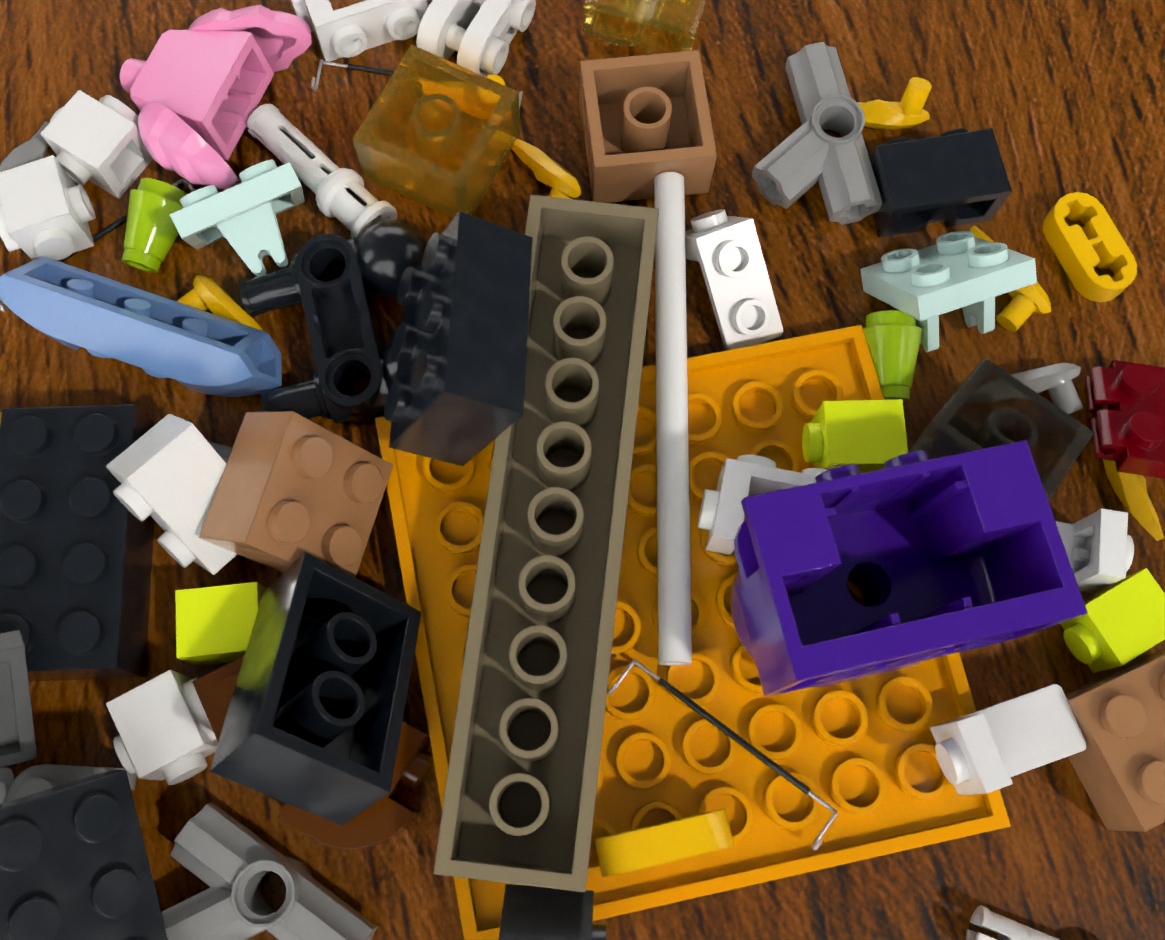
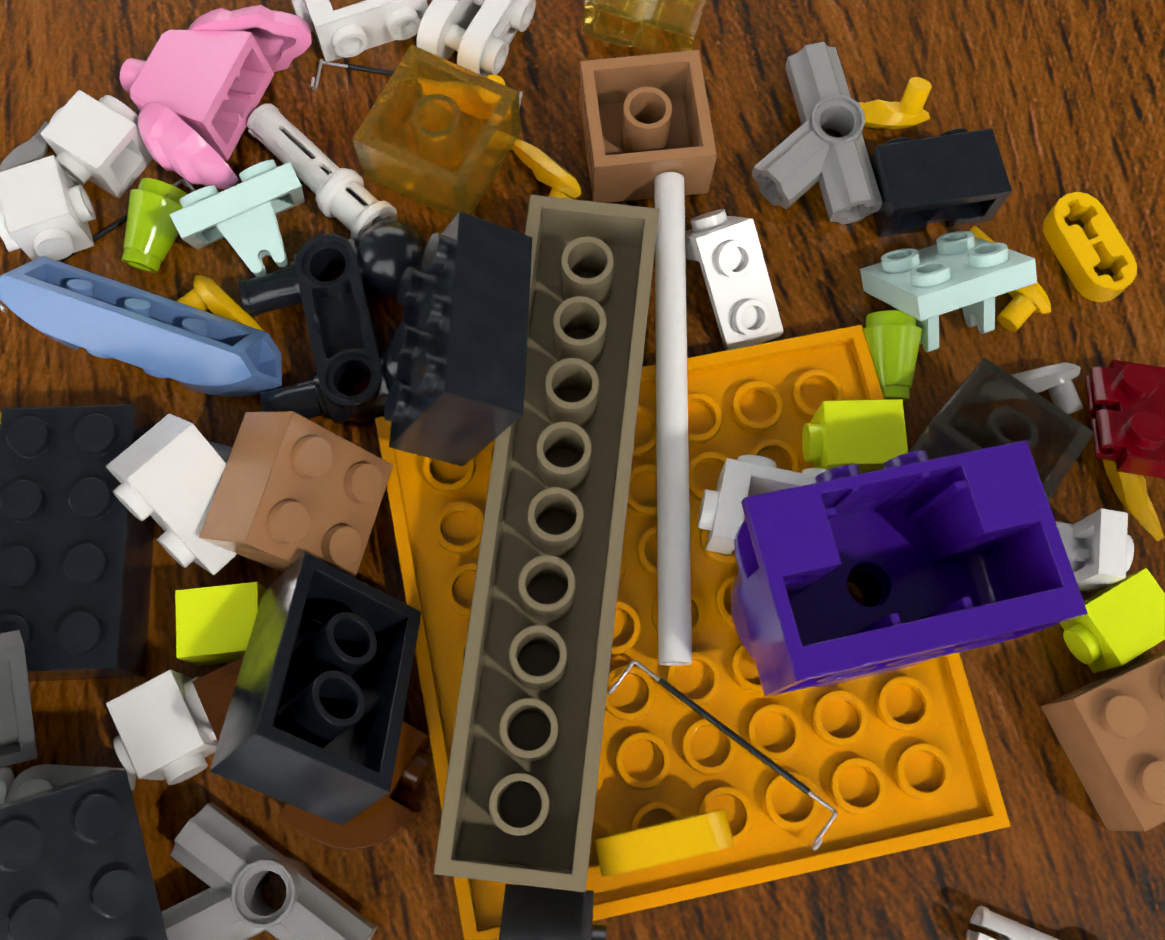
(1007, 740): white bracket -> none

